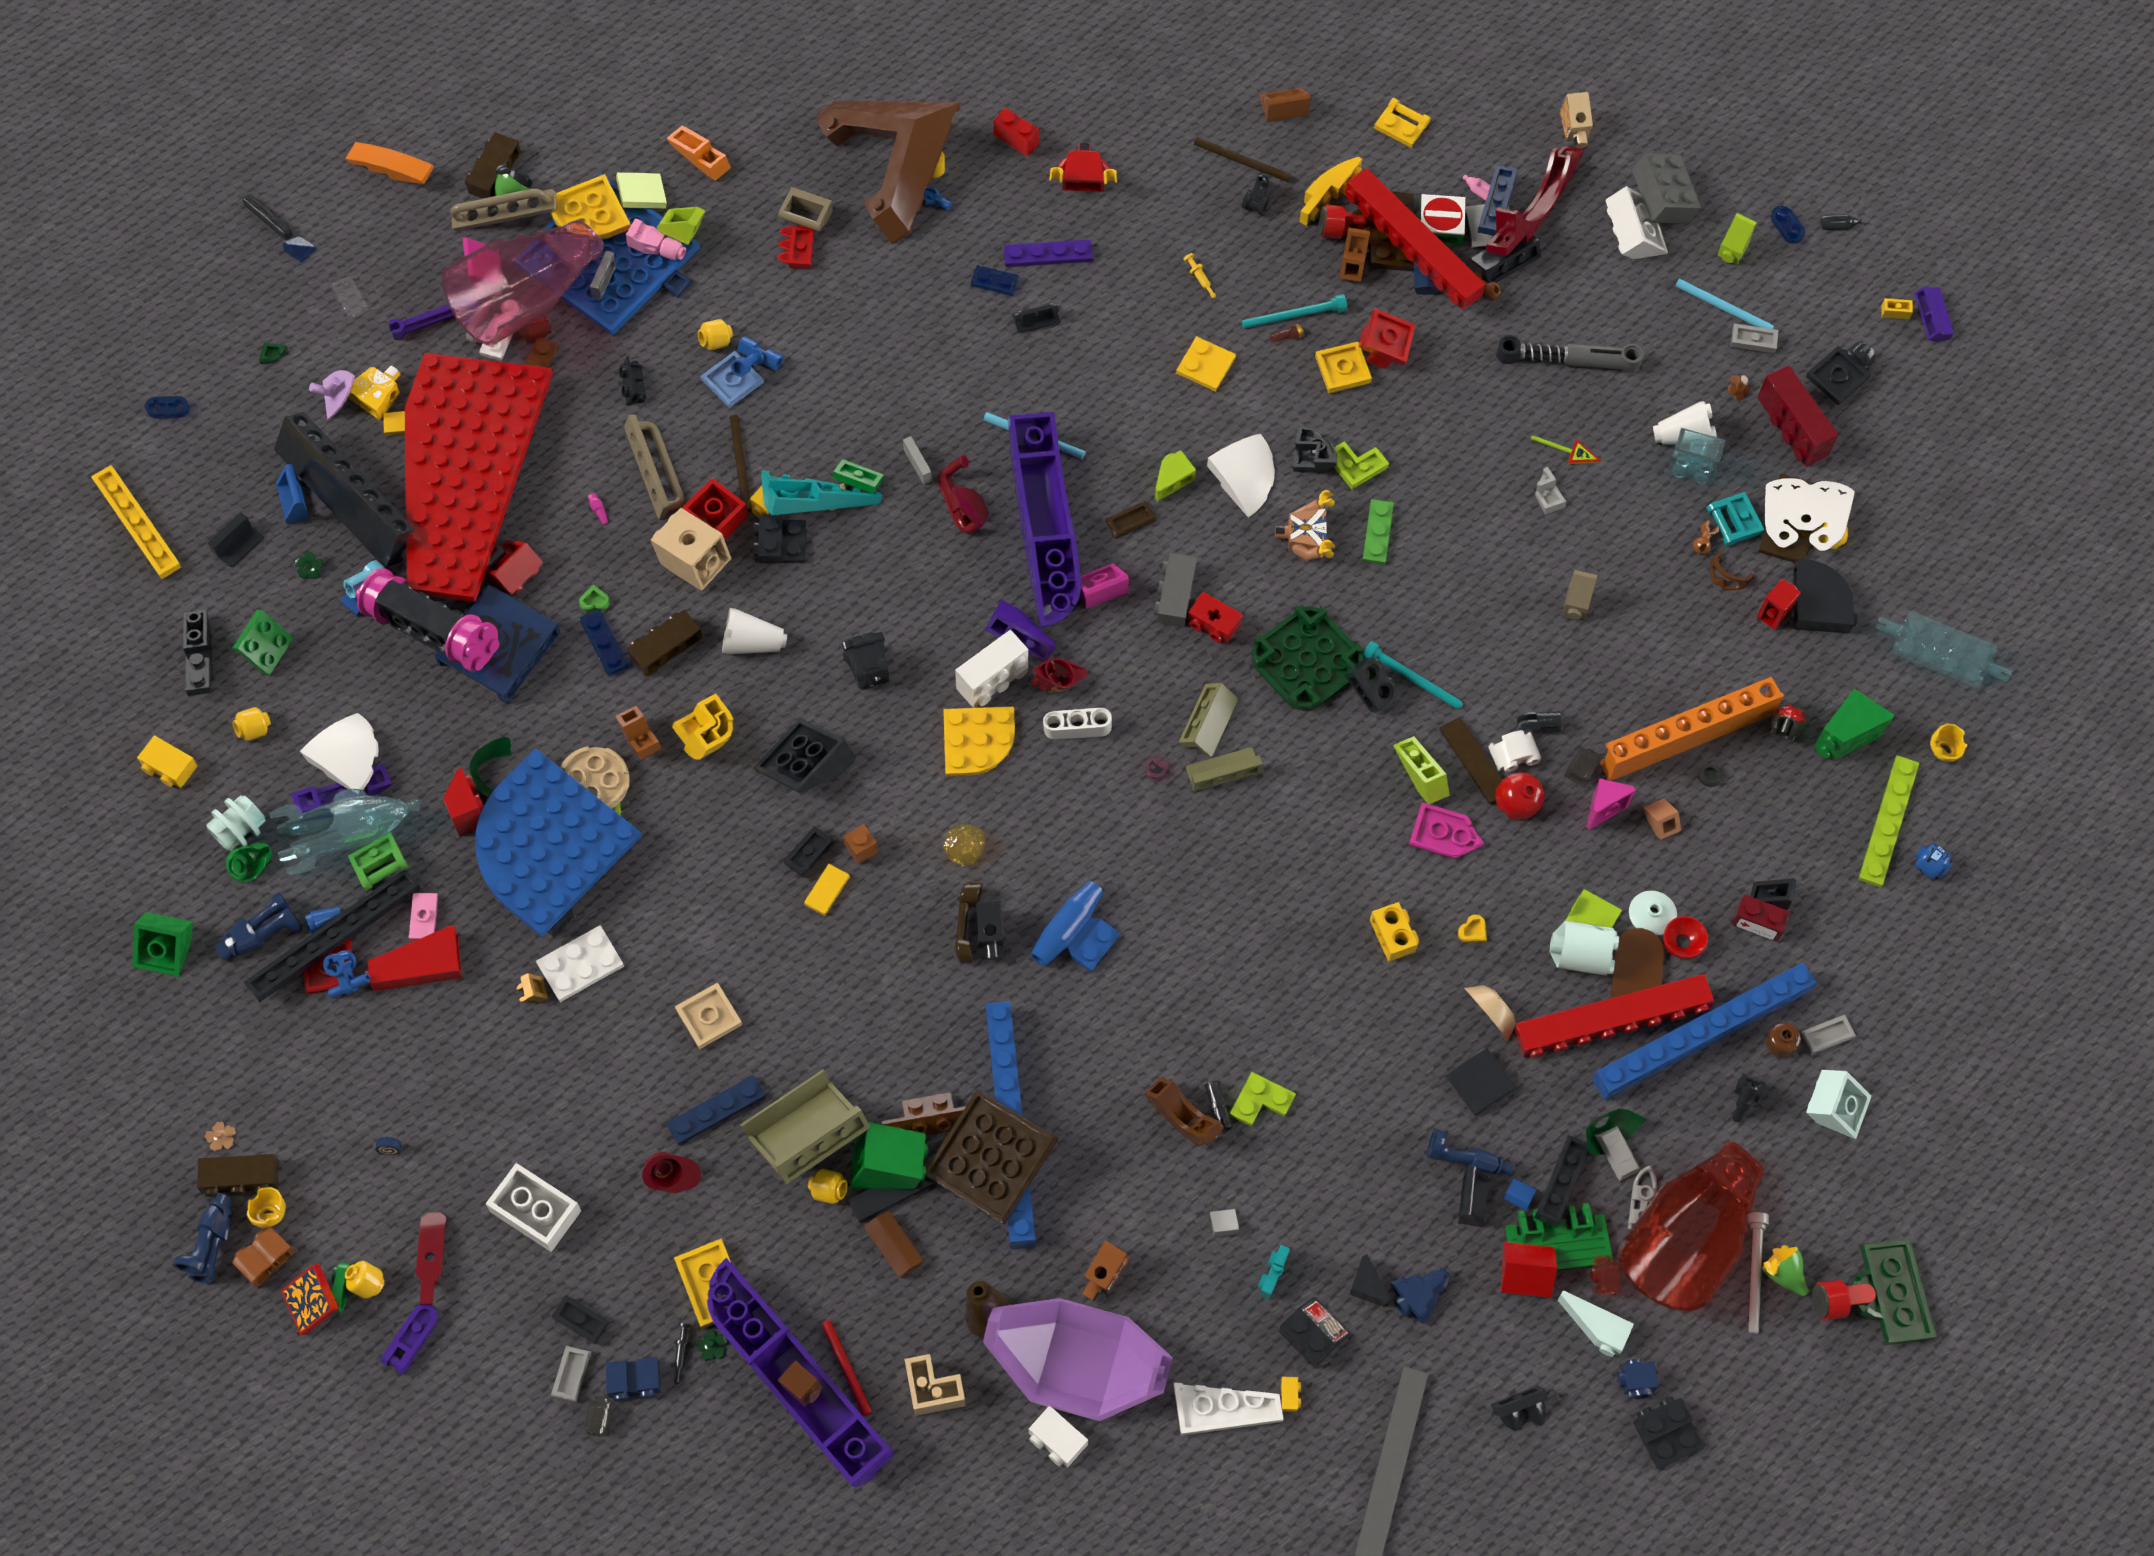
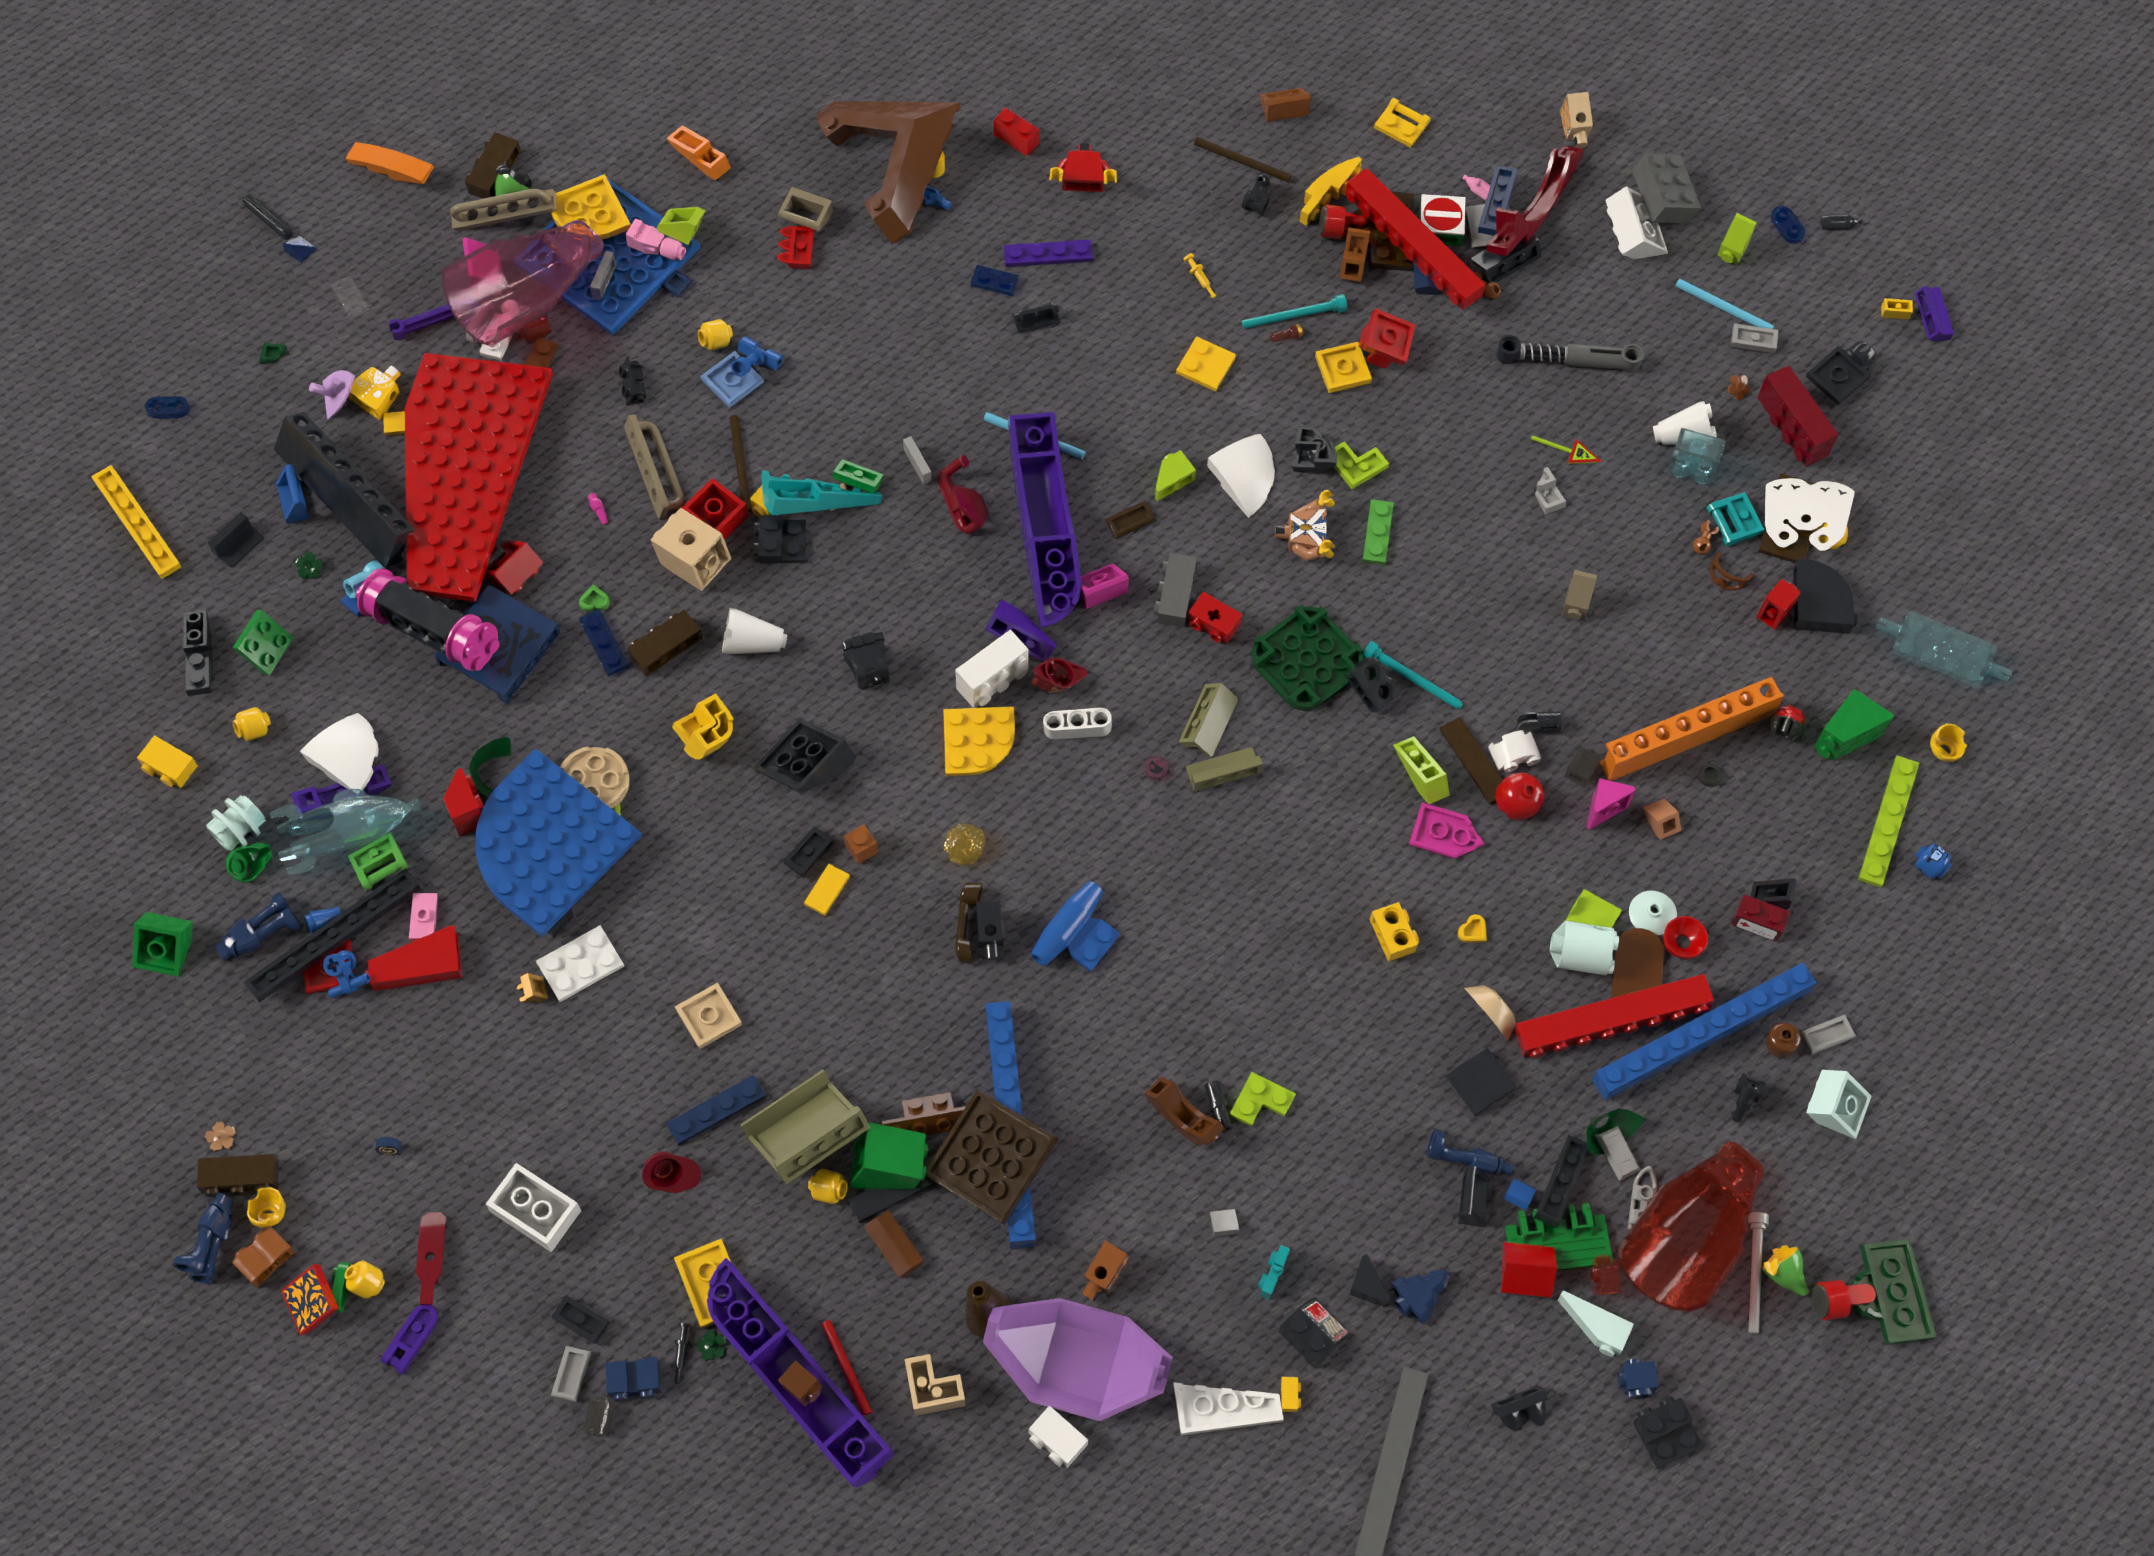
(638, 732): dark orange brick -> none
(641, 190): yellowish green tile -> none

